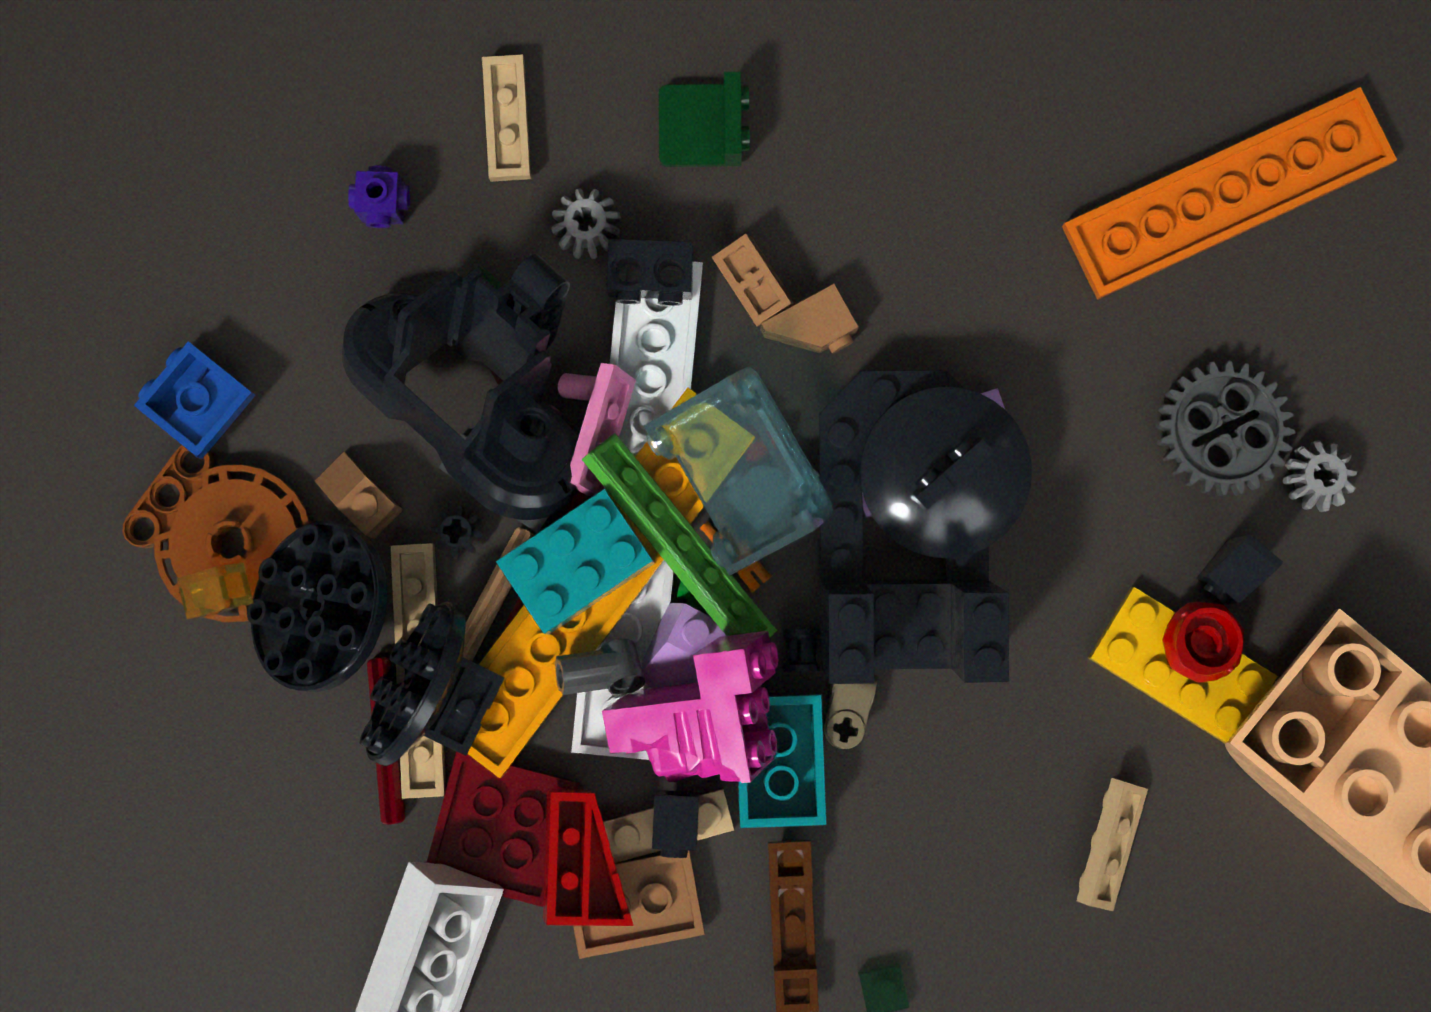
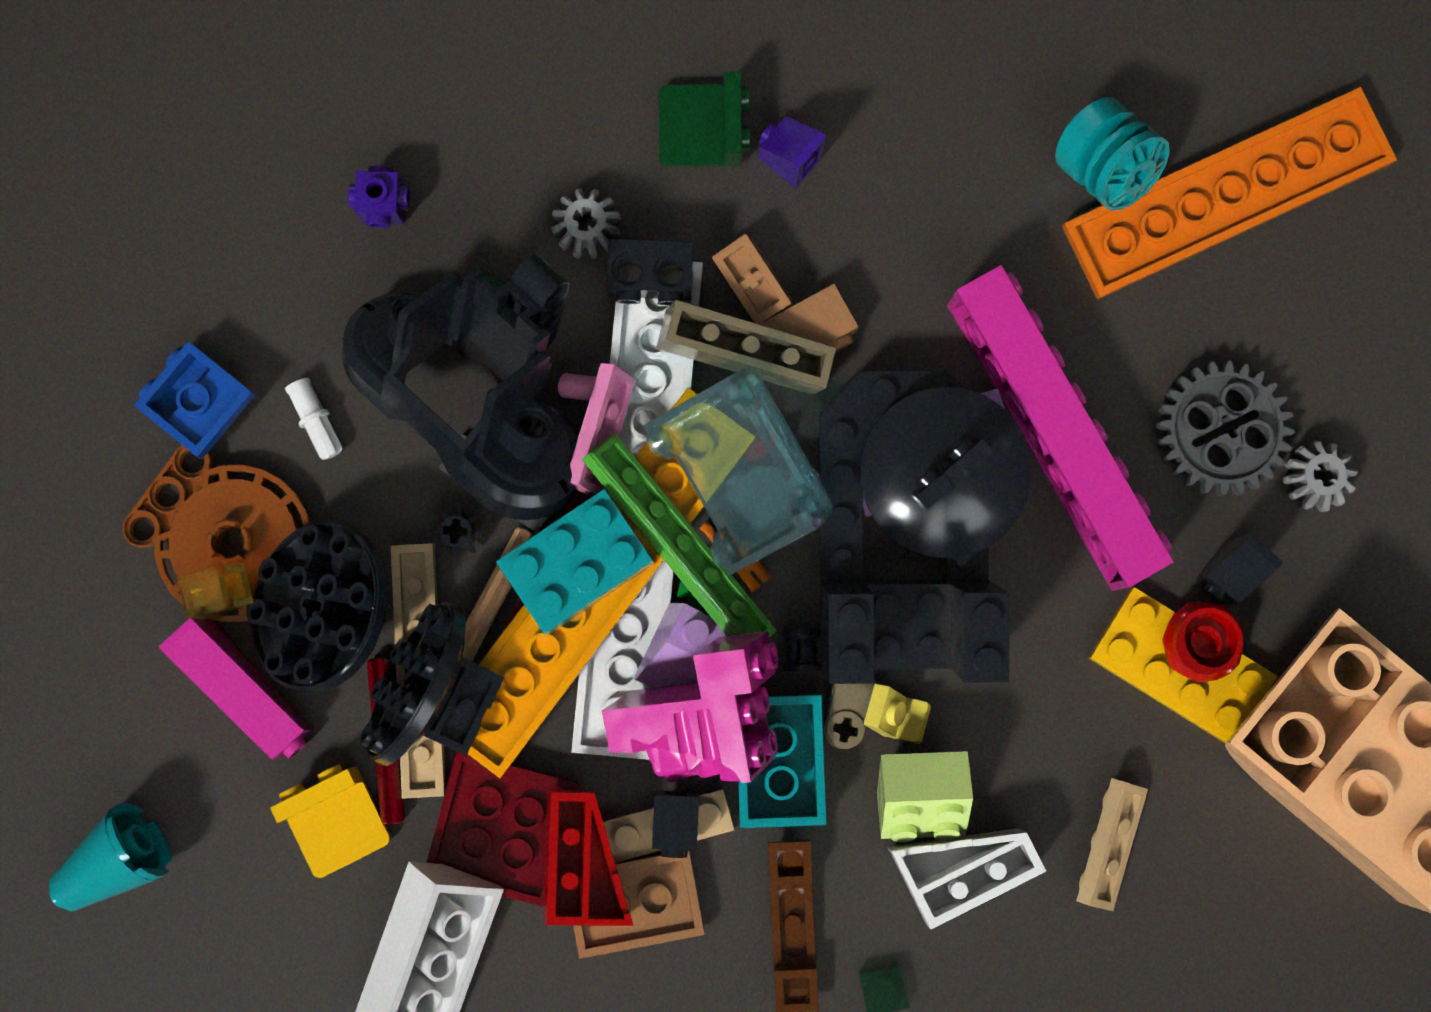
(111, 860): none -> teal cone
(236, 687): none -> dark pink slope
(314, 418): none -> white axle
(333, 820): none -> yellow bracket
(358, 496): medium nougat slope -> none
(506, 118): tan plate -> none
(612, 667): dark grey piece -> none
(741, 344): none -> dark tan brick
(791, 149): none -> dark purple slope
(897, 715): none -> light yellow bracket
(924, 795): none -> yellowish green brick
(965, 871): none -> white wedge
(1059, 429): none -> dark pink brick
(1112, 153): none -> teal wheel

